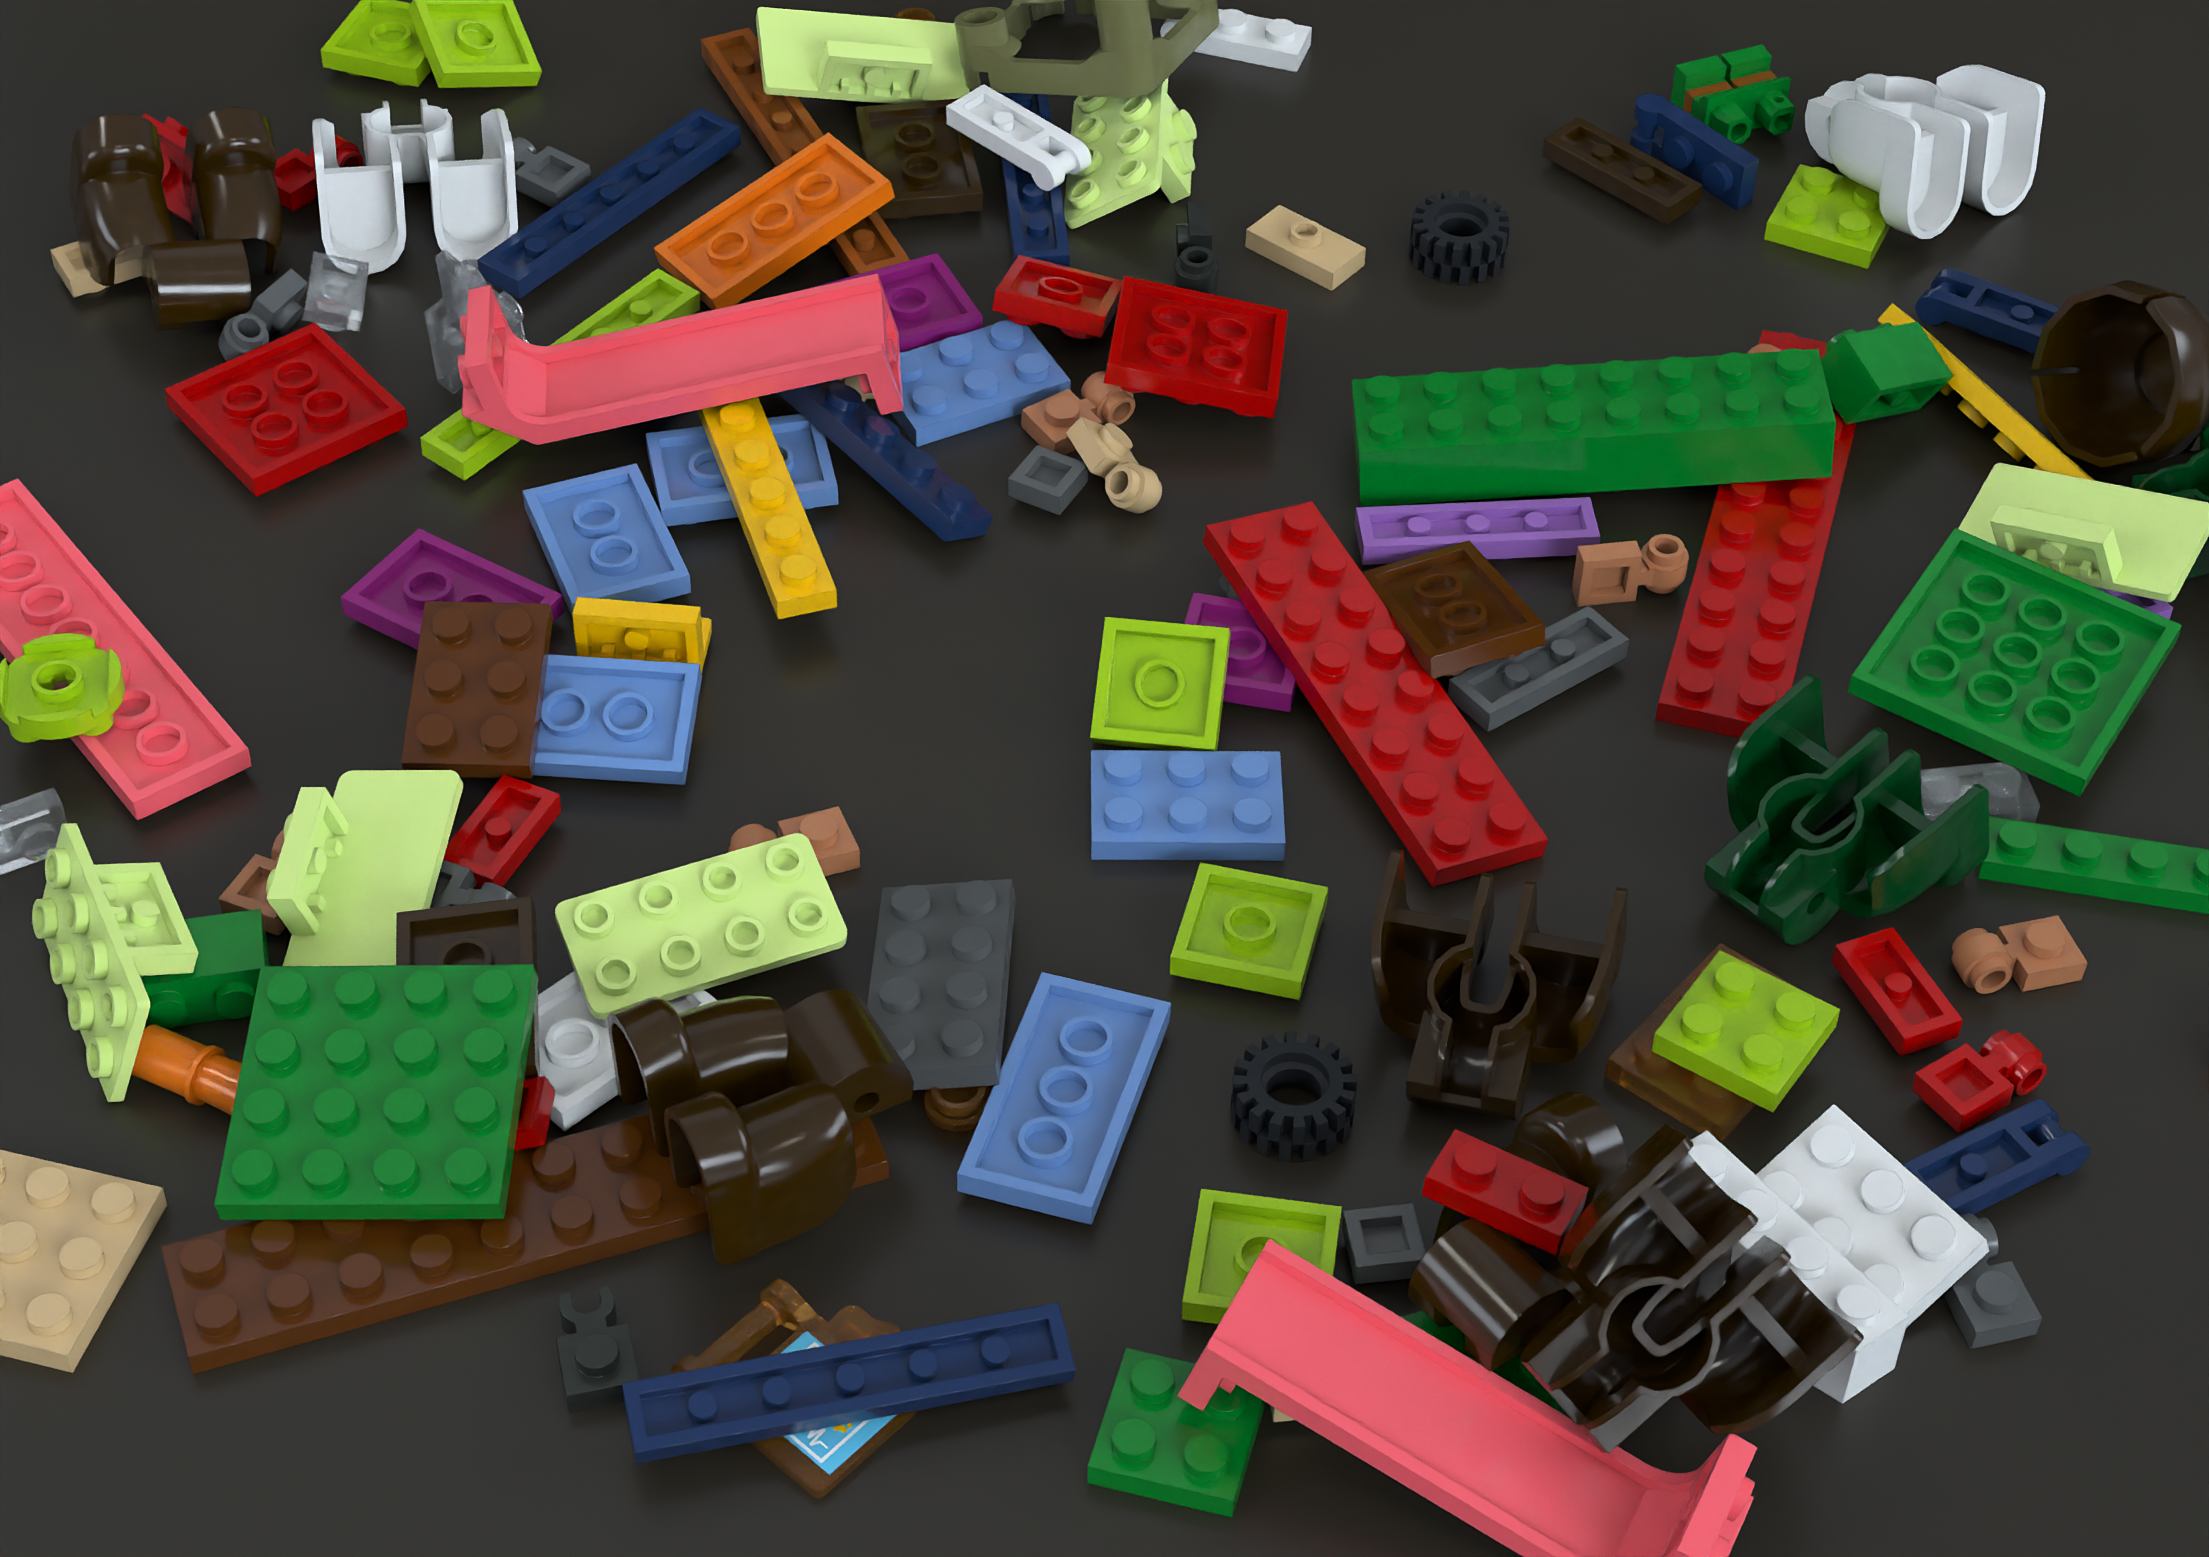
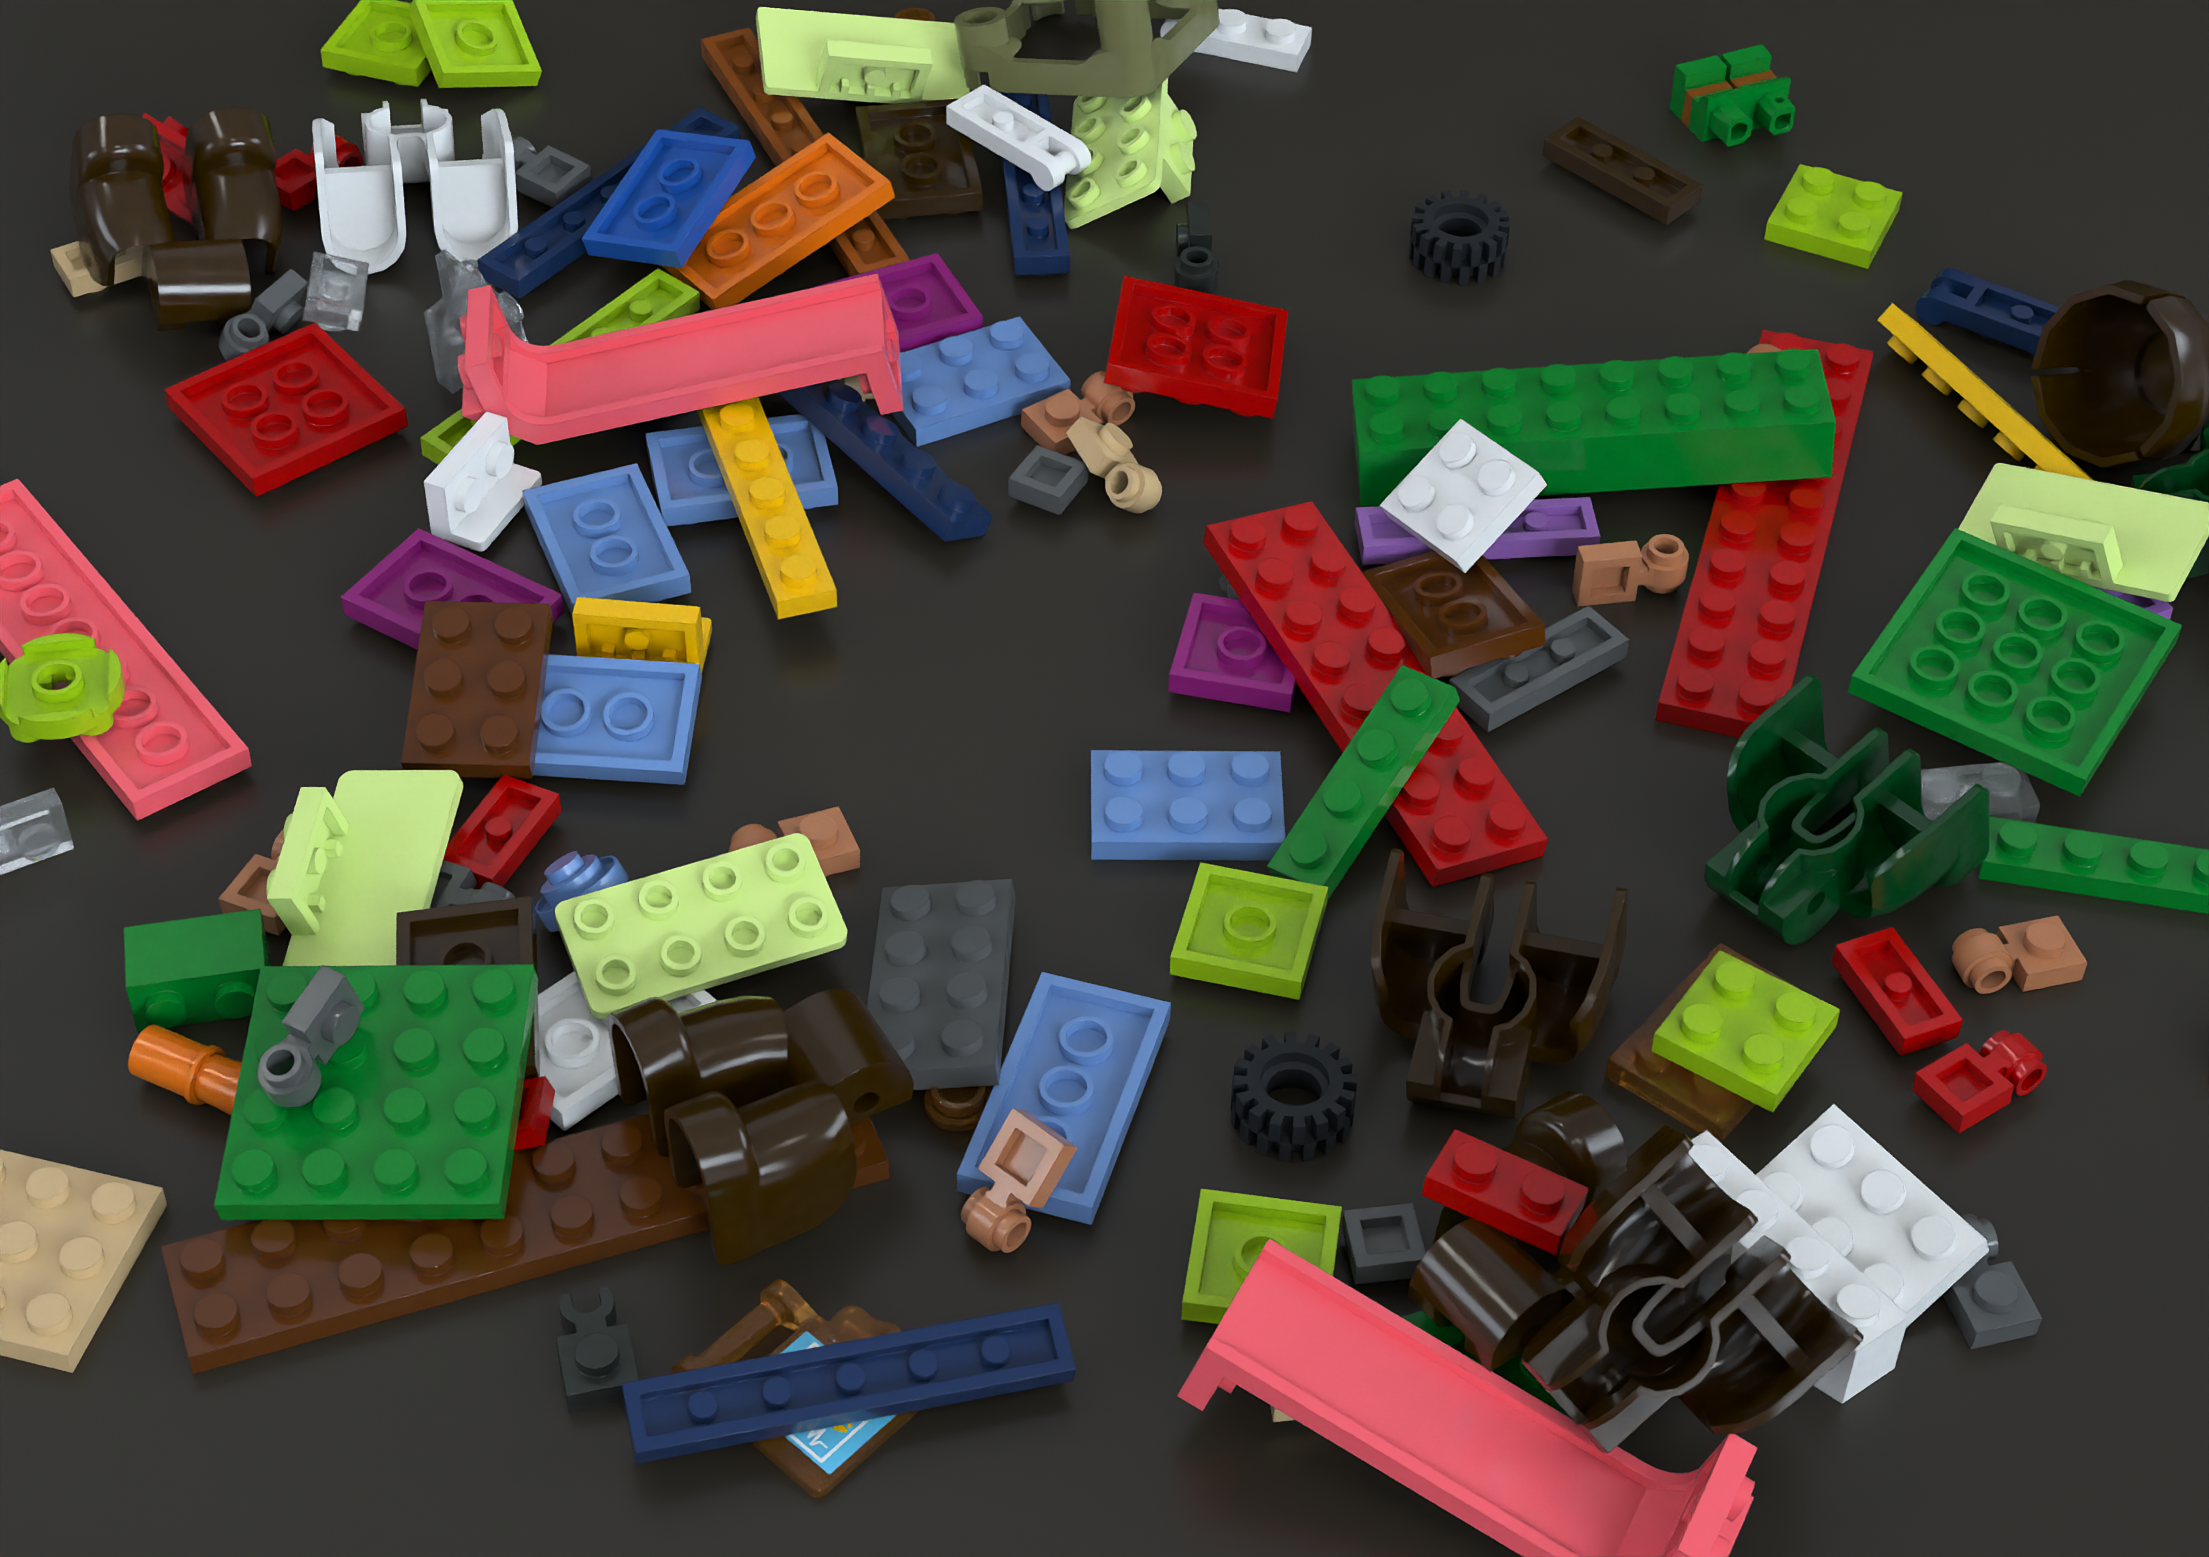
(102, 935): yellowish green bracket -> none
(316, 1024): none -> dark grey plate
(478, 486): none -> white bracket
(575, 877): none -> medium blue plate
(669, 198): none -> blue plate
(1026, 1167): none -> nougat plate
(1057, 296): red plate -> none
(1160, 685): lime plate -> none
(1169, 1448): green plate -> none
(1305, 247): tan plate -> none
(1365, 780): none -> green plate
(1463, 495): none -> white plate
(1694, 150): dark blue plate -> none
(1882, 371): green brick -> none
(1932, 143): white piece -> none
(2000, 1158): dark blue plate -> none

